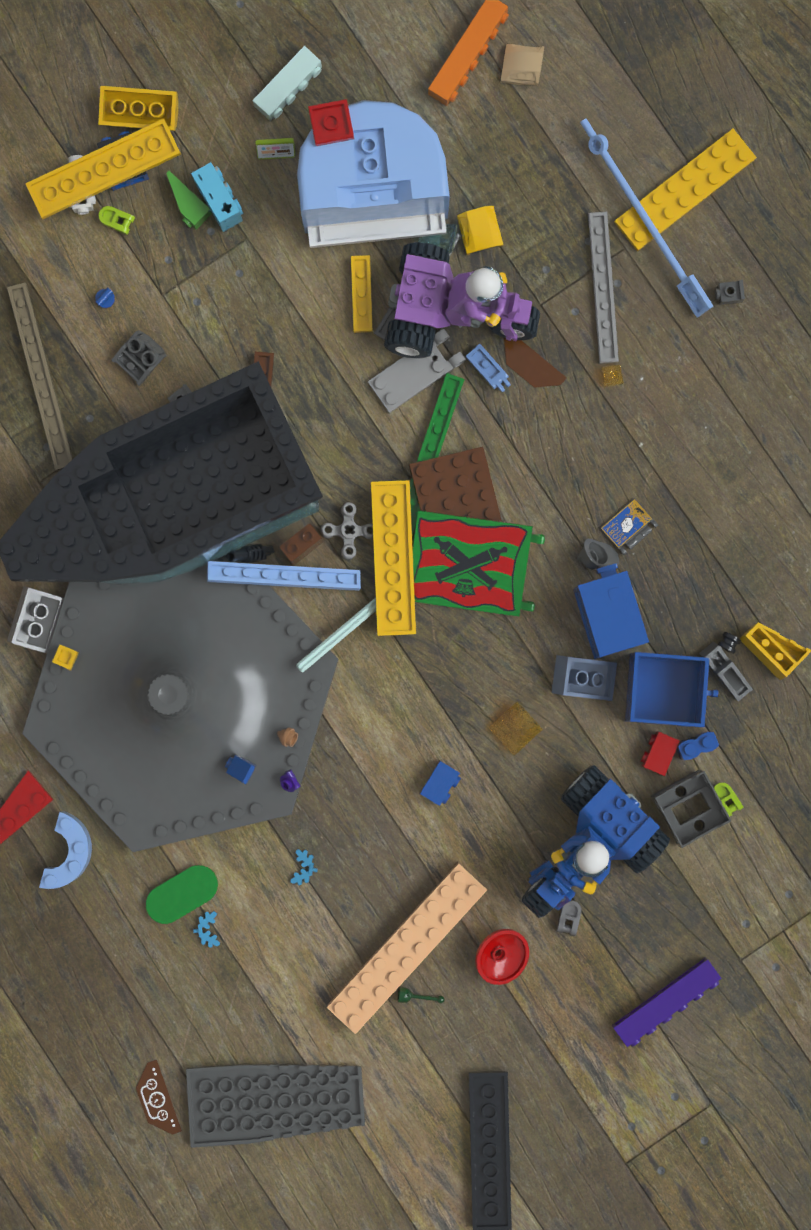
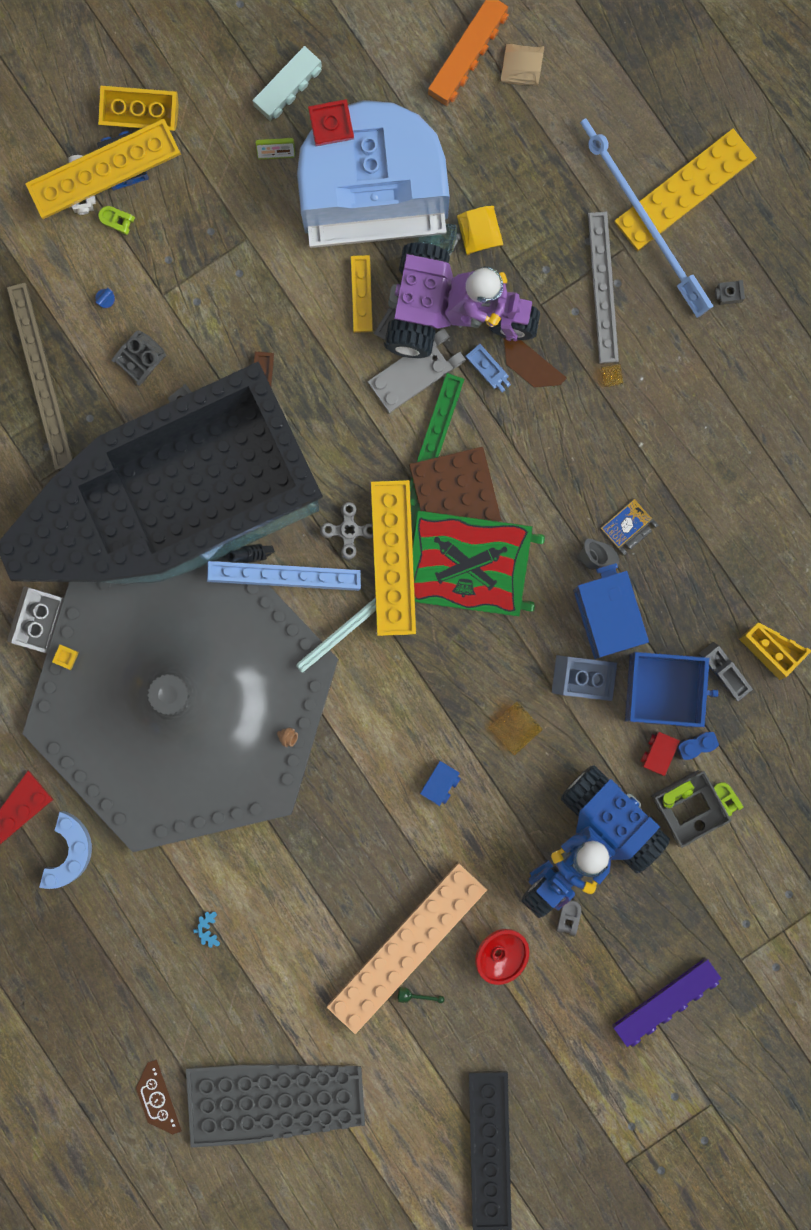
(182, 894): green tile -> none
(191, 207): bright green slope -> none
(218, 196): medium azure piece -> none
(240, 768): blue slope -> none
(289, 781): dark purple plate -> none
(301, 544): reddish brown panel -> none
(307, 862): dark azure animal -> none
(684, 790): none -> lime plate
(729, 642): black wheel -> none

